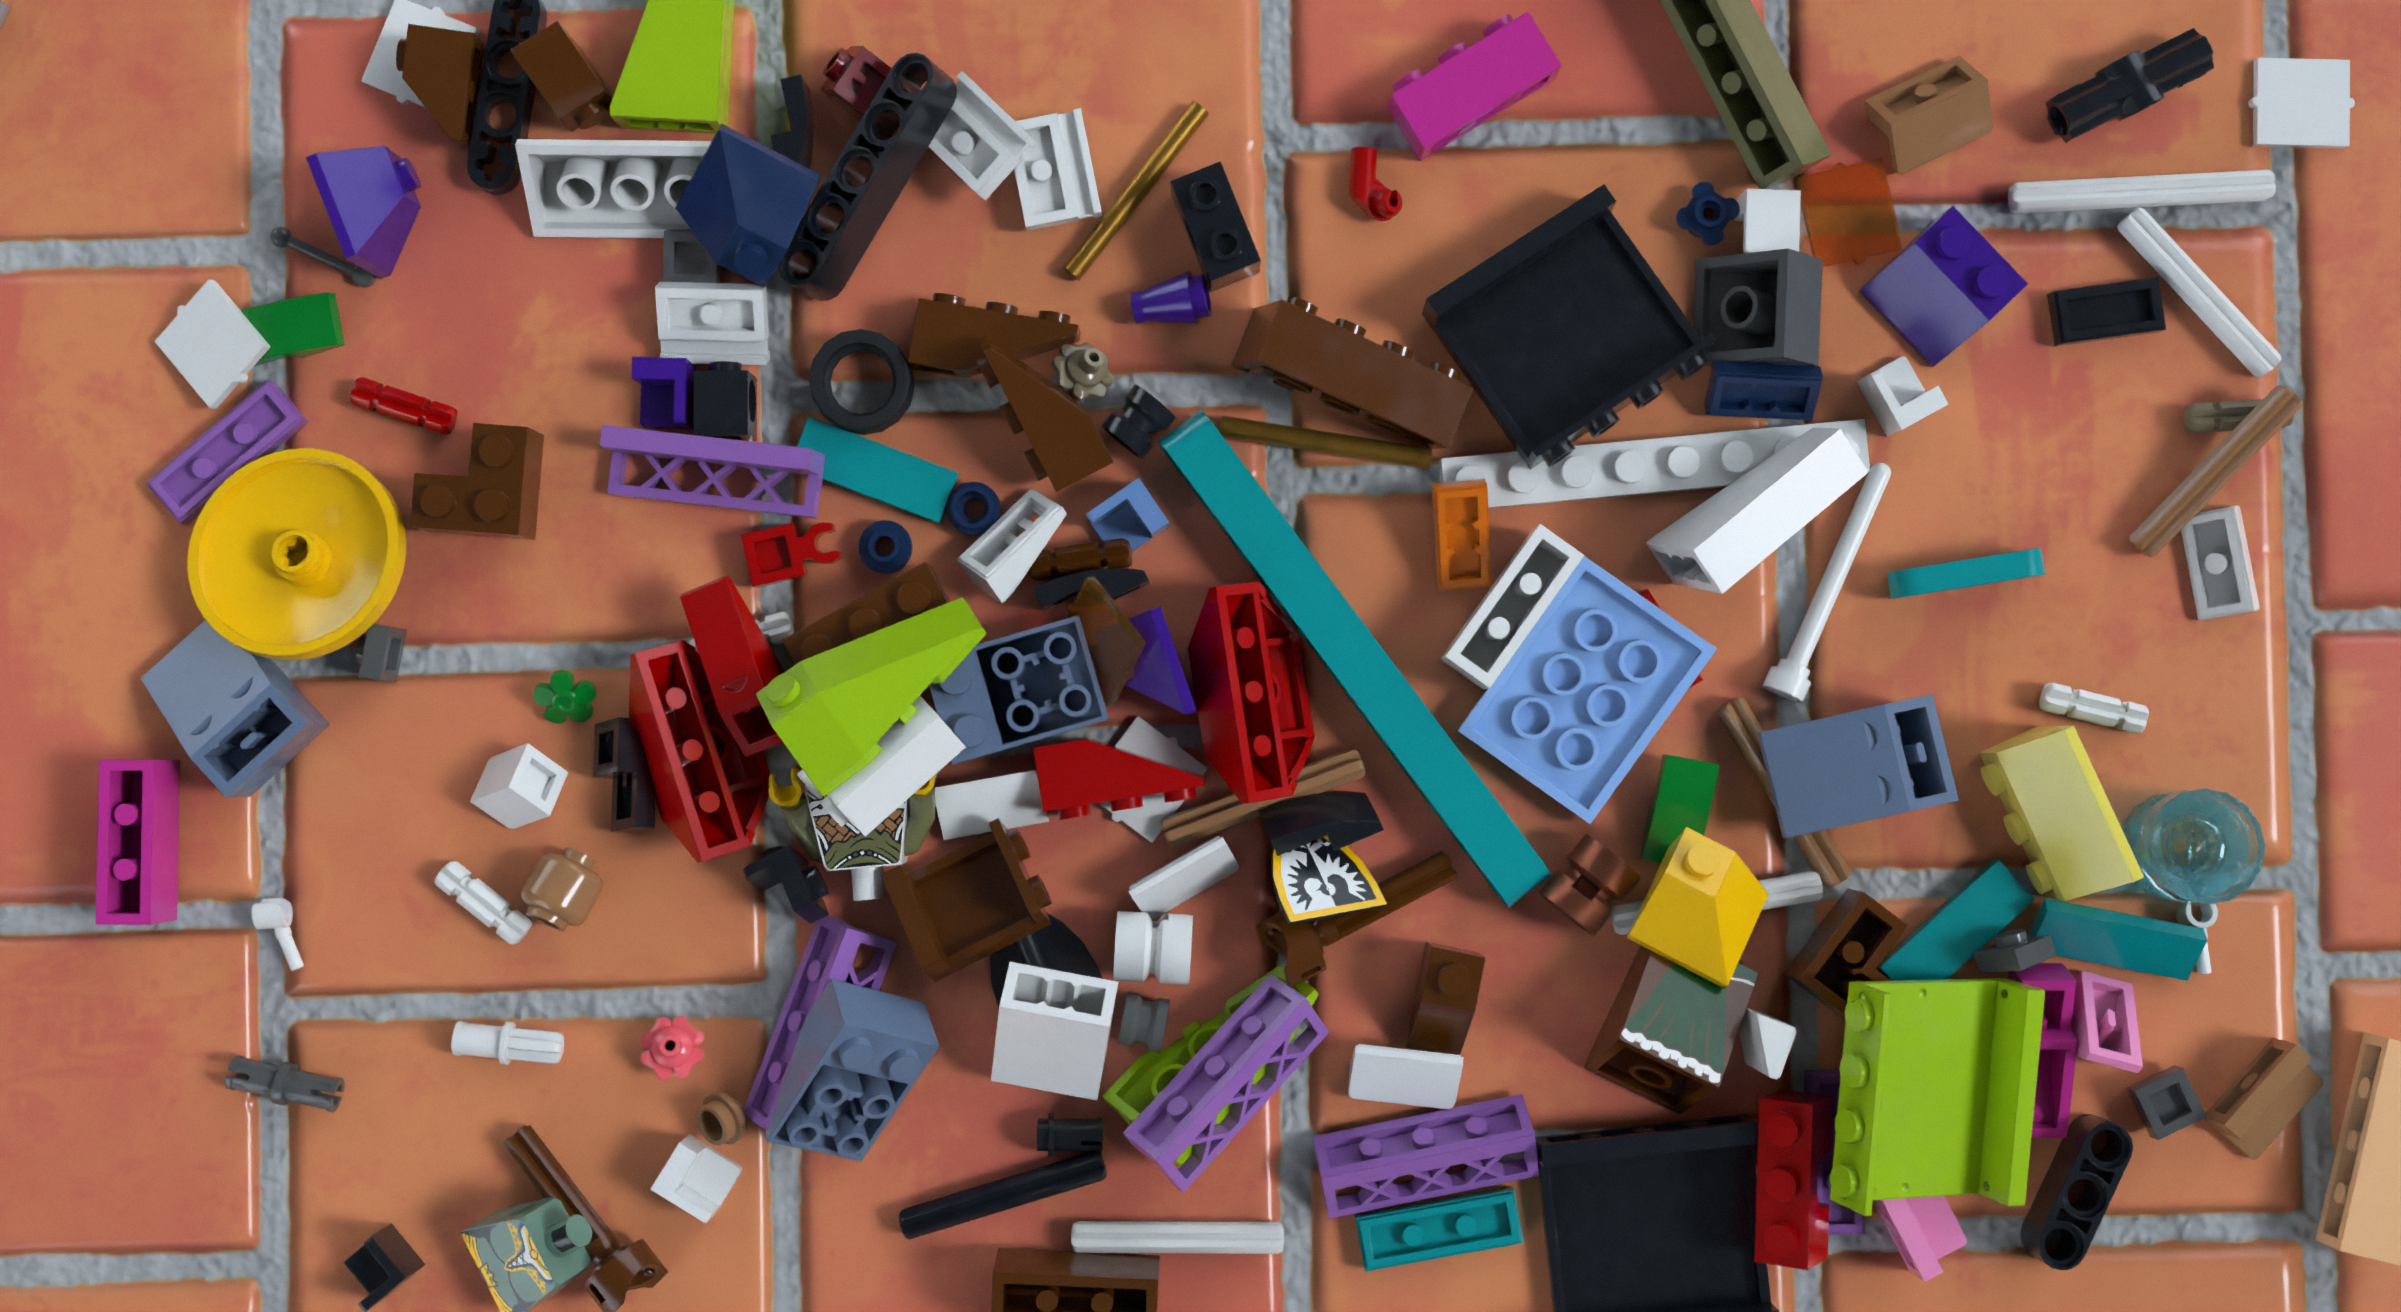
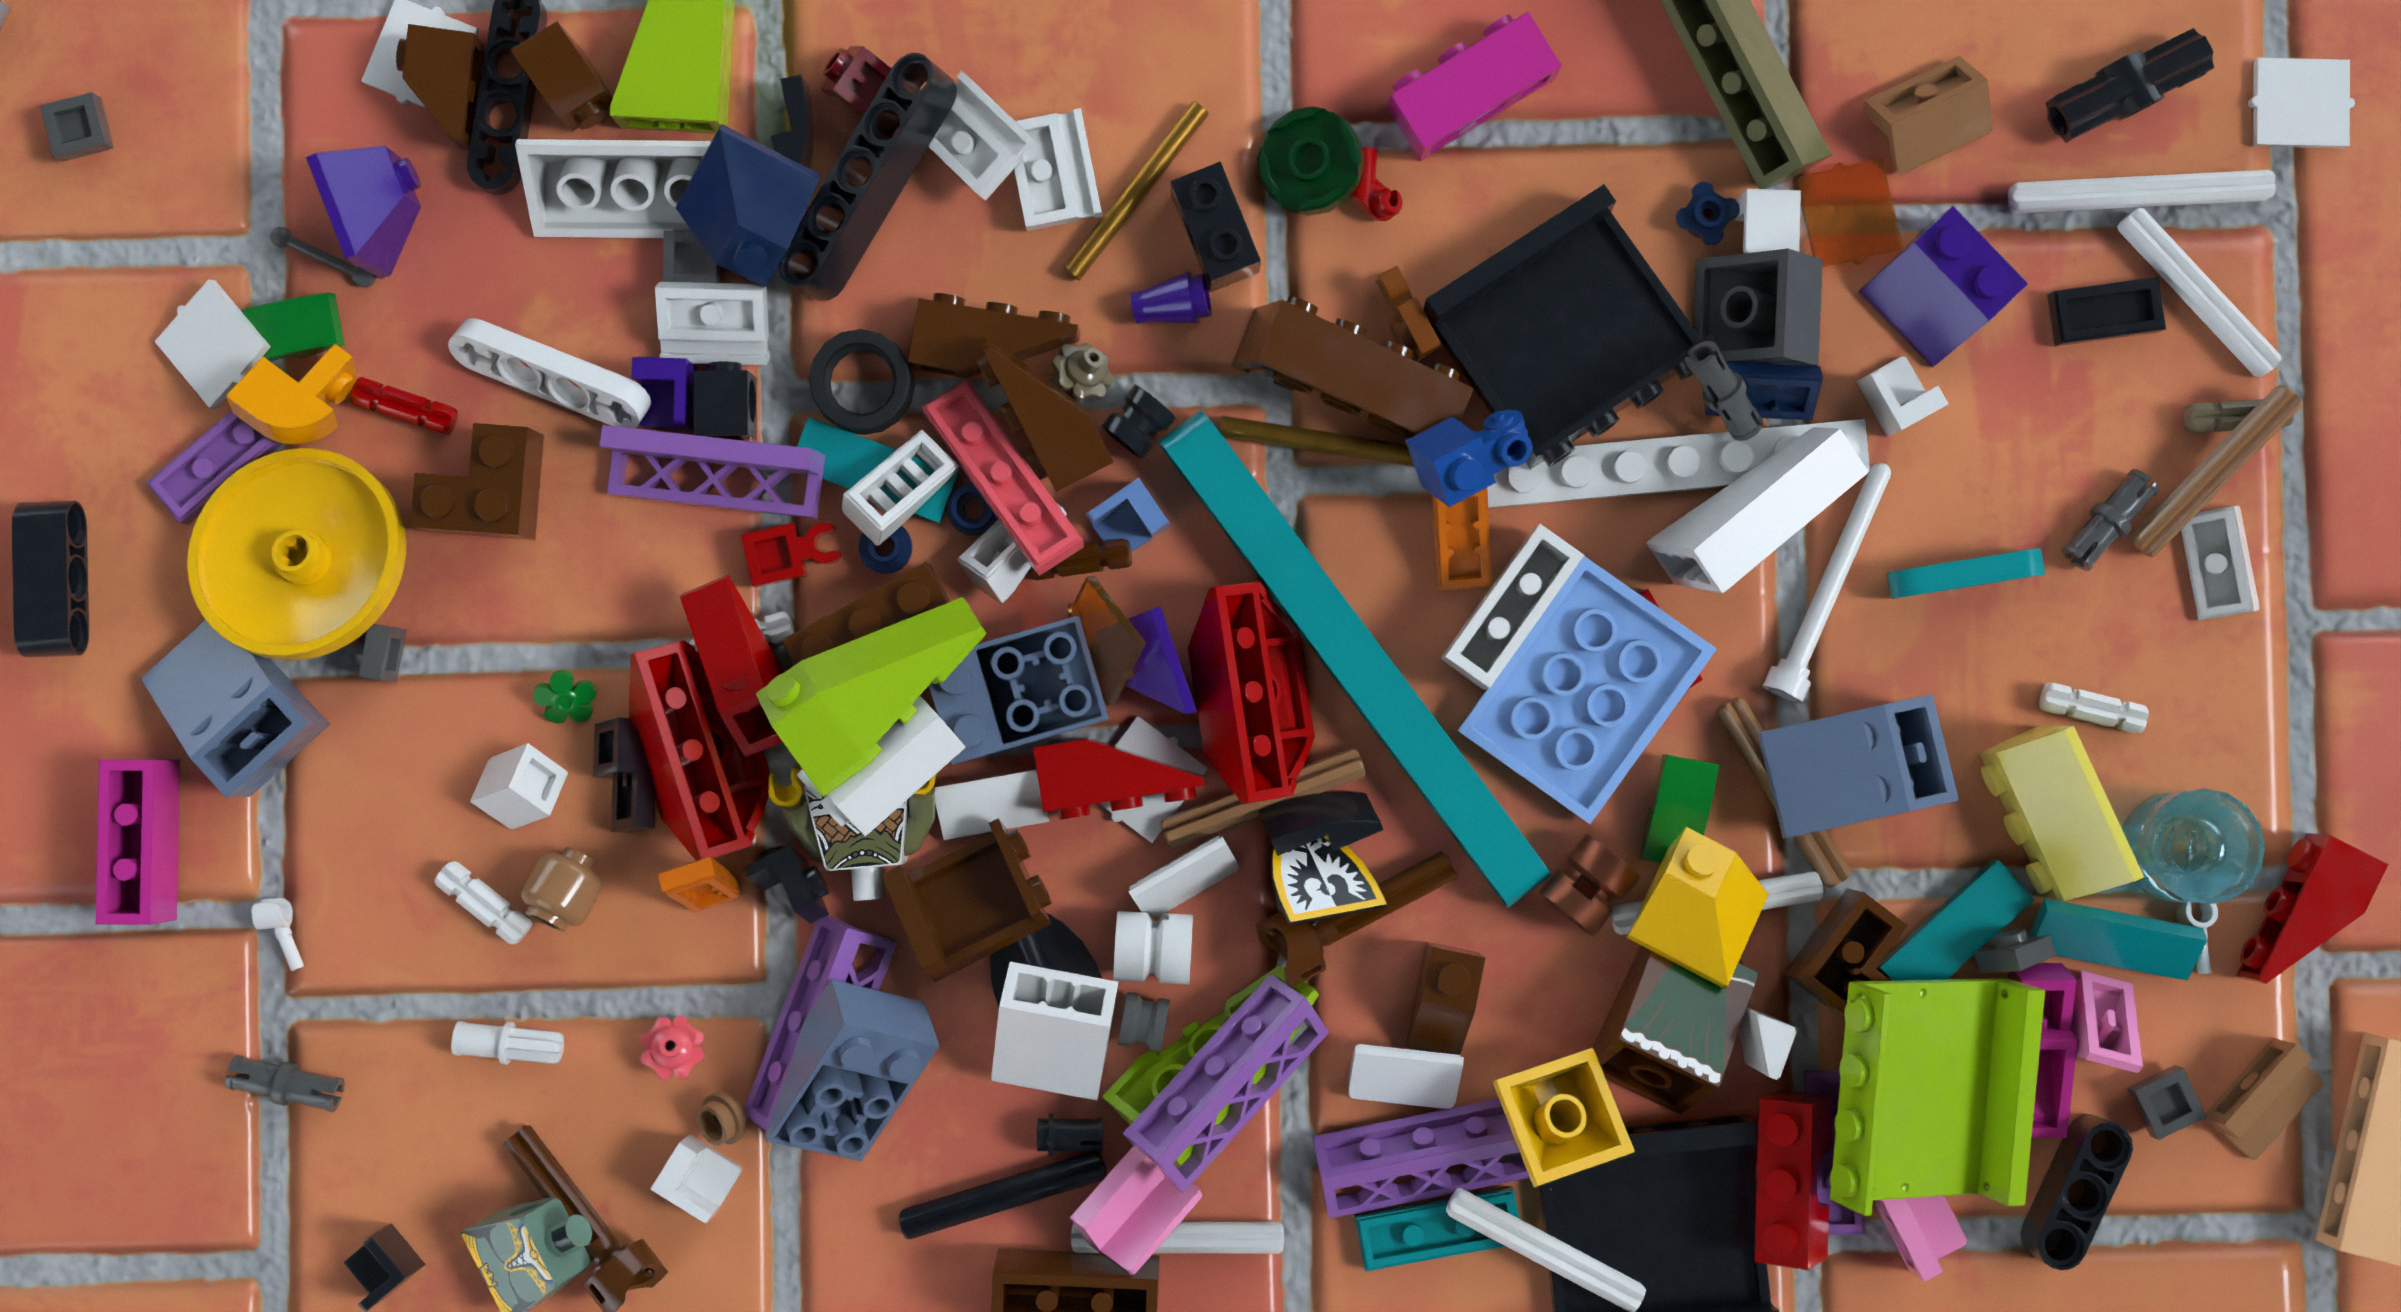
(50, 579): none -> black beam
(76, 126): none -> dark grey plate
(294, 410): none -> light orange brick
(602, 392): none -> white beam
(700, 884): none -> orange plate
(880, 527): none -> white slope
(1003, 477): none -> coral tile
(1115, 581): black slope -> none
(1133, 1211): none -> bright pink panel
(1311, 161): none -> dark green tile
(1411, 325): none -> dark orange plate
(1461, 462): none -> blue brick
(1545, 1250): none -> white axle
(1563, 1117): none -> yellow slope
(1724, 390): none -> dark grey pin
(2110, 519): none -> dark grey pin
(2319, 896): none -> red slope

